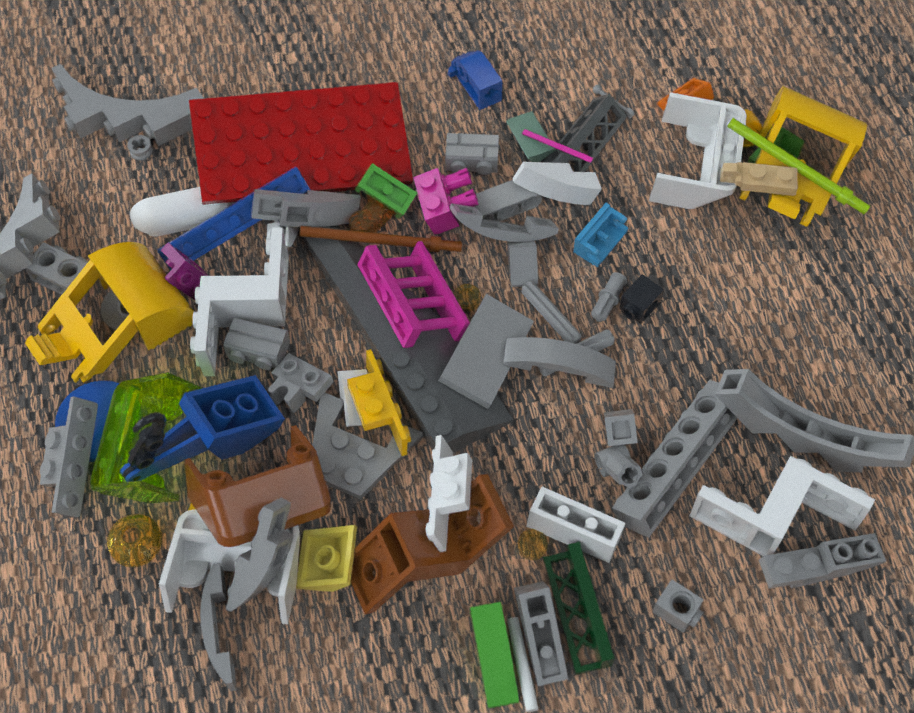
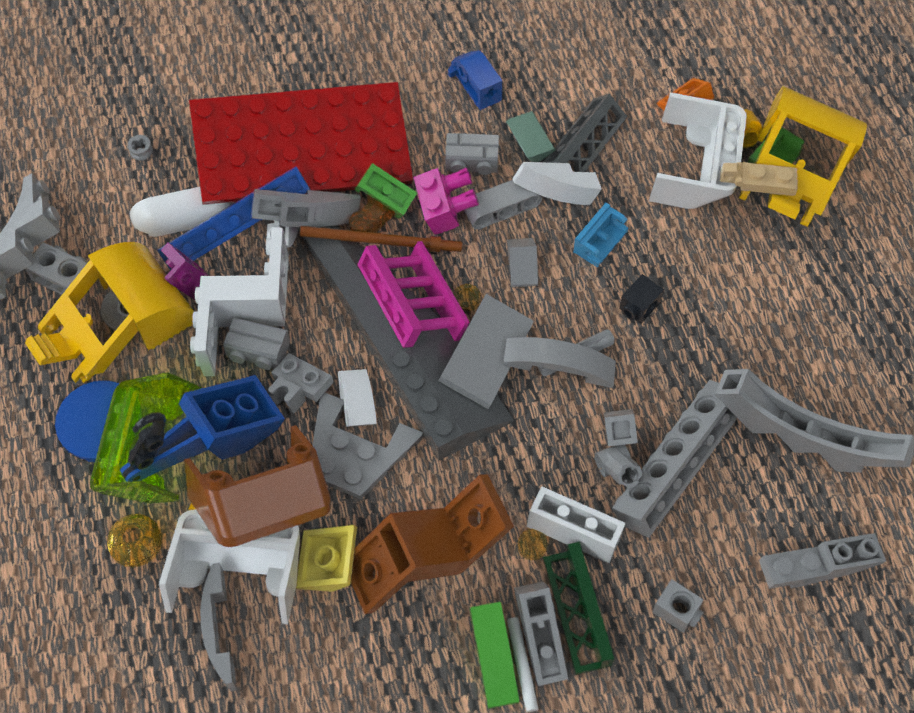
(68, 457): light grey bracket -> none
(124, 118): light grey arch -> none
(268, 552): light grey slope -> none
(374, 402): yellow bracket -> none
(449, 490): white bracket -> none
(533, 228): light grey slope -> none
(551, 313): light grey axle -> none
(558, 146): dark pink piece -> none
(597, 89): light grey hinge -> none
(609, 296): light grey axle -> none
(795, 485): white bracket -> none
(842, 194): lime bar -> none

